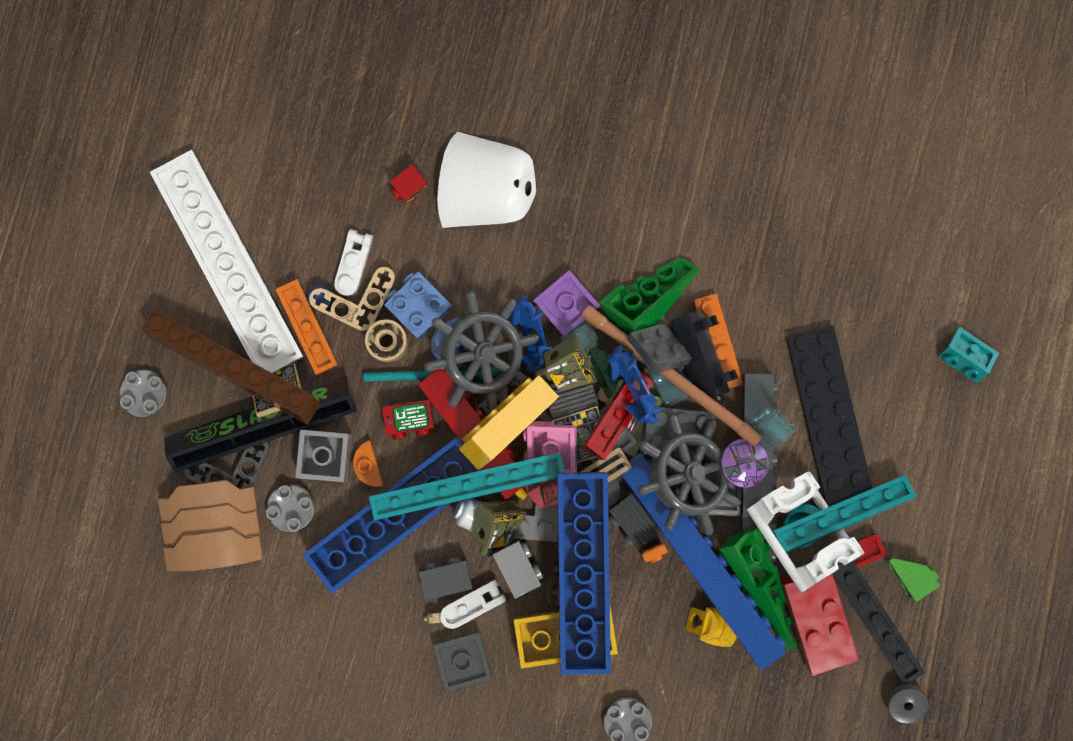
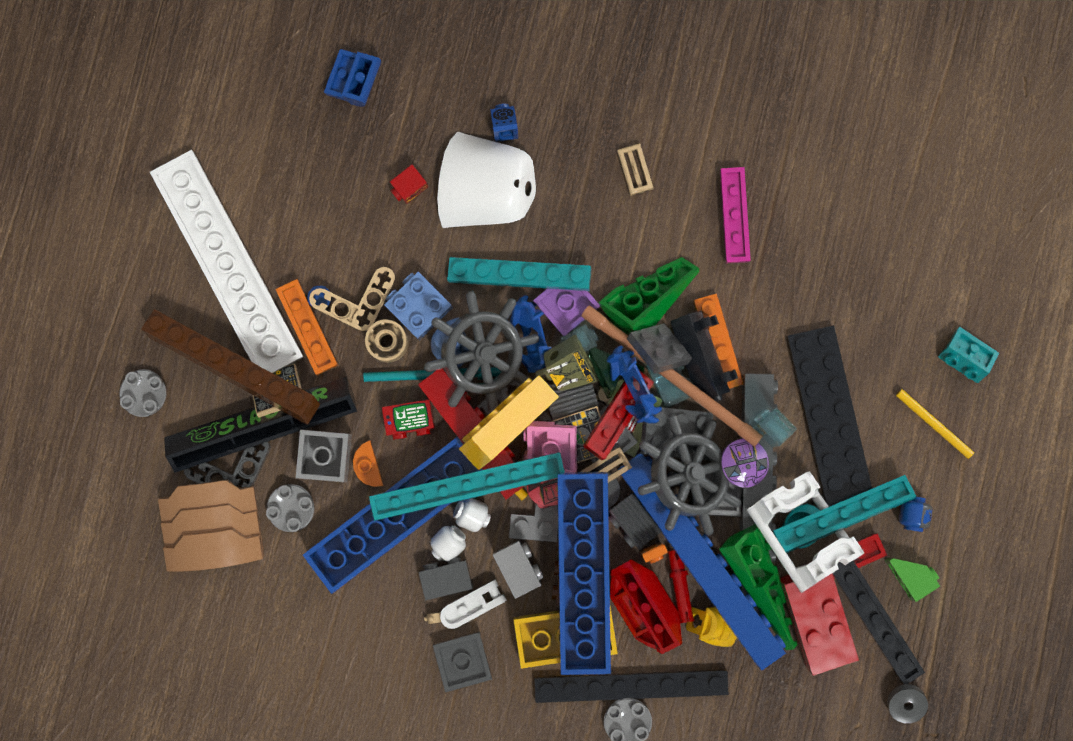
(352, 77): none -> blue brick
(352, 263): white plate -> none
(448, 543): none -> white head
(496, 524): olive torso -> none
(504, 123): none -> blue slope
(519, 274): none -> teal plate
(628, 150): none -> tan tile
(631, 686): none -> black plate
(645, 606): none -> red wedge
(681, 589): none -> red pin
(735, 215): none -> dark pink plate
(916, 514): none -> blue head
(935, 424): none -> yellow bar

